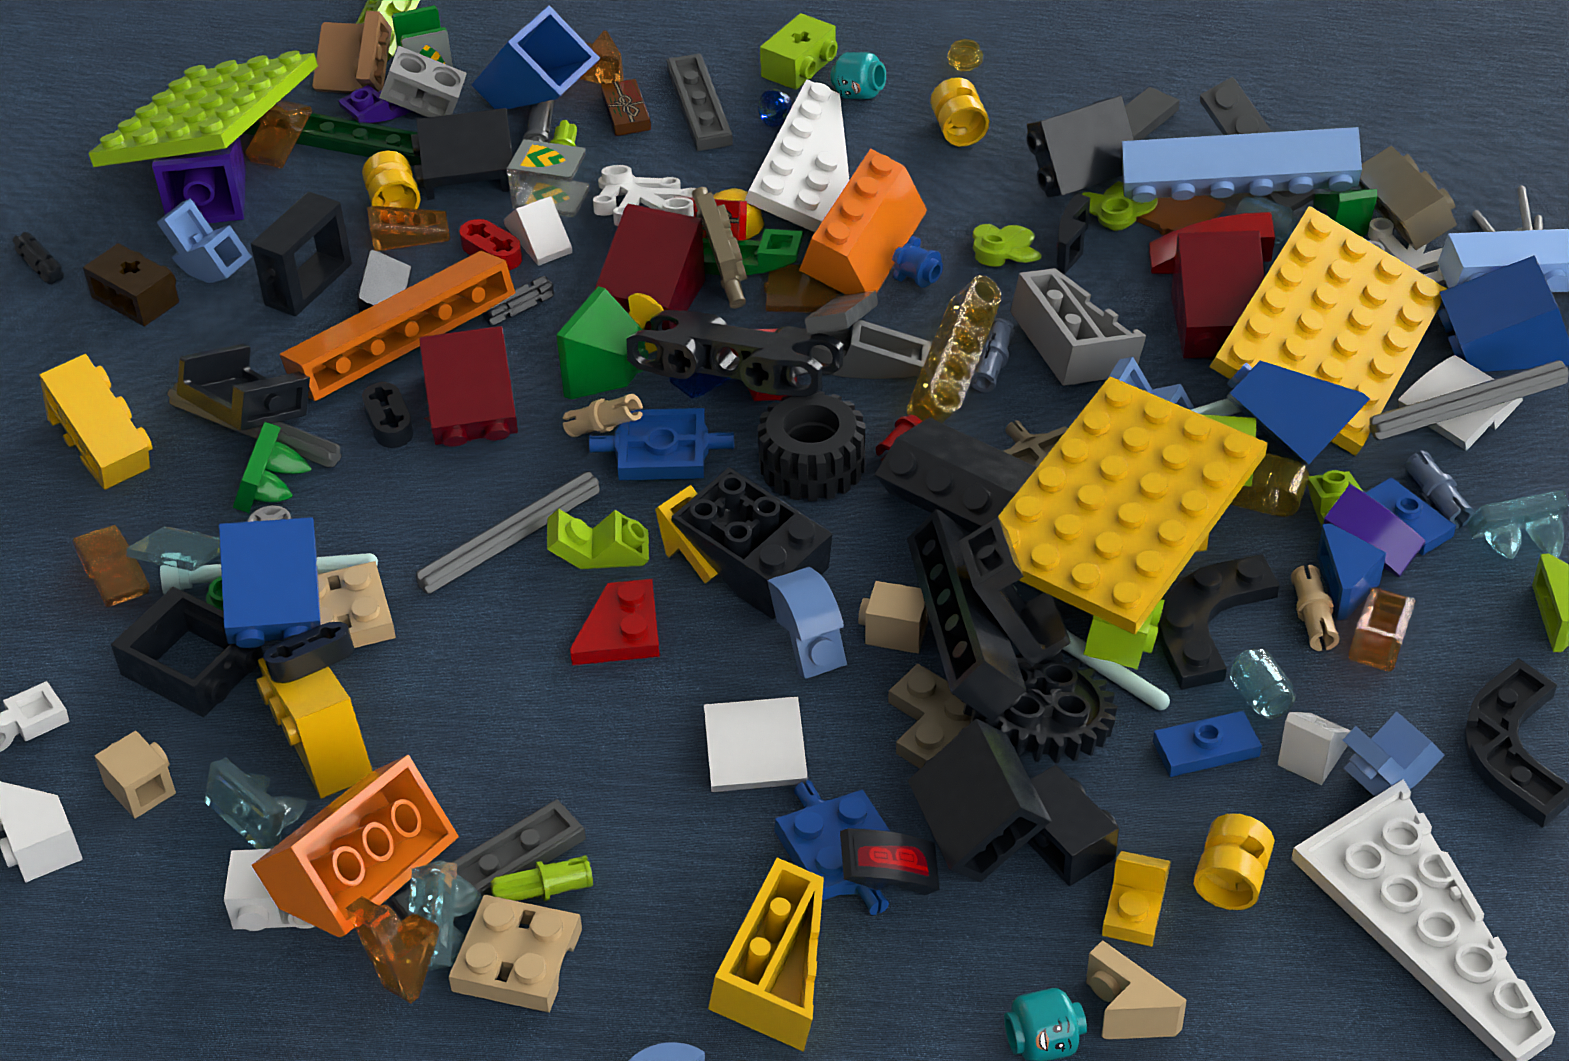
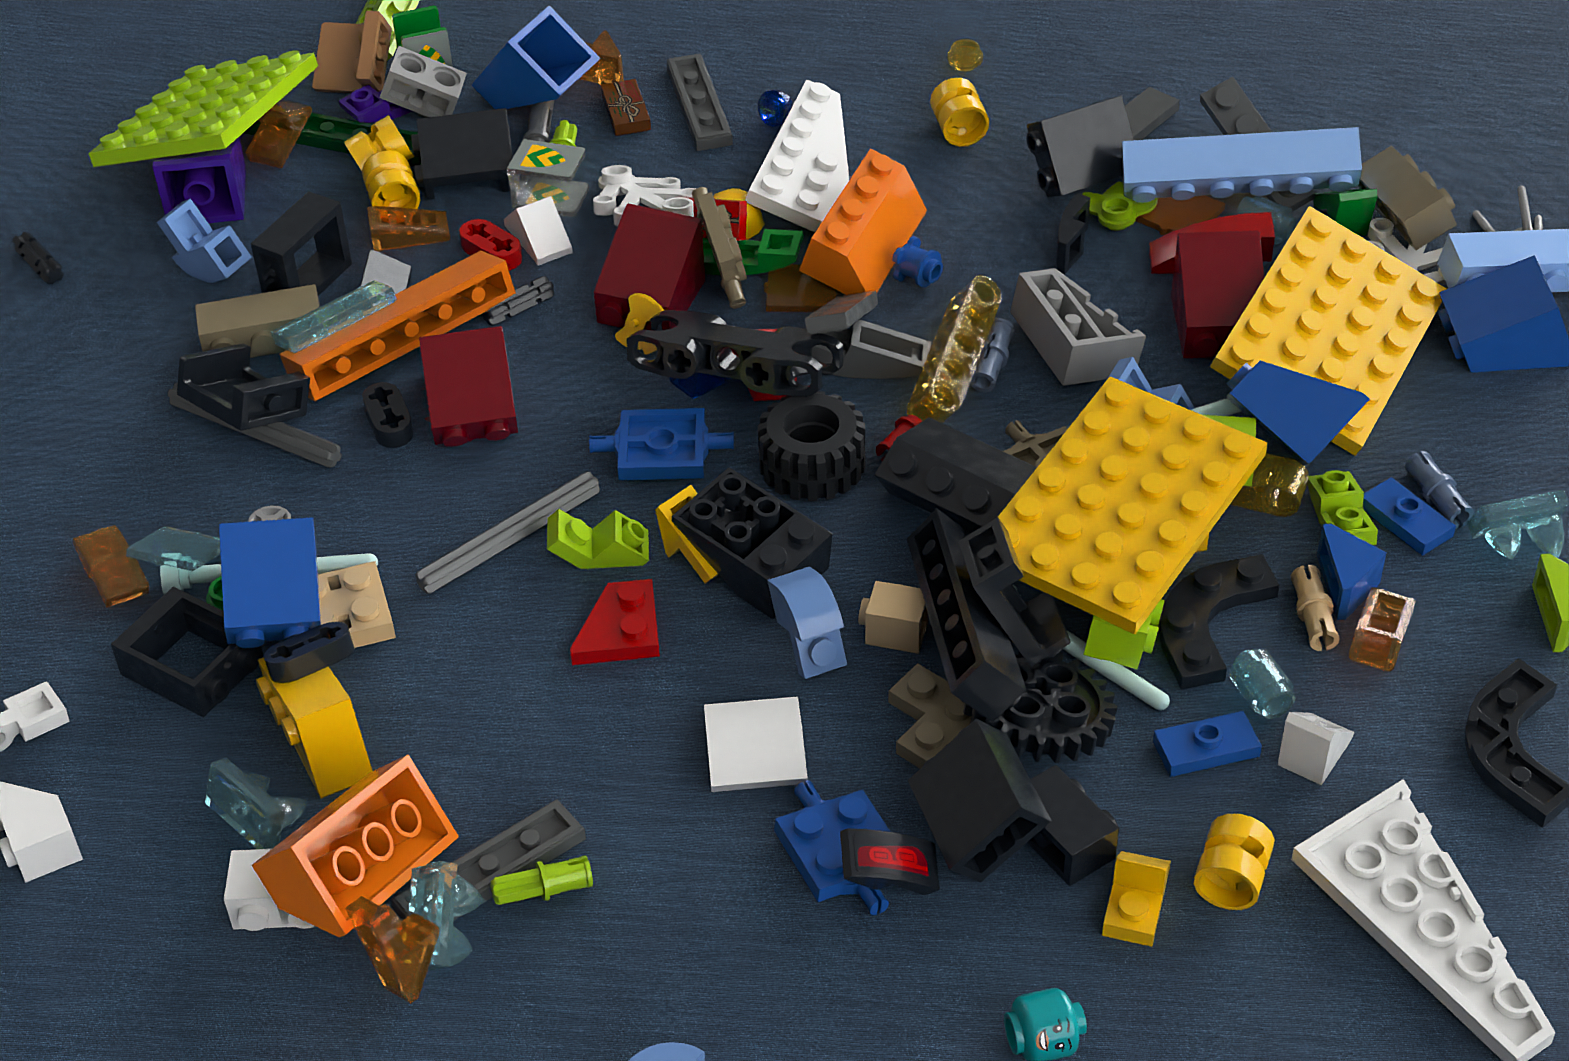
(95, 421): yellow wedge -> none
(131, 284): dark brown brick -> none
(136, 773): tan brick -> none
(253, 318): none -> dark tan brick
(270, 456): green tile -> none
(333, 316): none -> clear light blue tile
(383, 137): none -> yellow wheel
(520, 956): tan brick -> none
(595, 347): green slope -> none
(602, 415): tan pin -> none
(773, 958): yellow wedge -> none
(798, 51): lime brick -> none
(858, 75): teal head -> none
(996, 245): lime plate -> none
(1139, 1001): tan slope -> none
(1377, 526): dark purple slope -> none
(1391, 755): medium blue brick -> none
(1449, 377): white slope -> none
(1468, 400): axle -> none

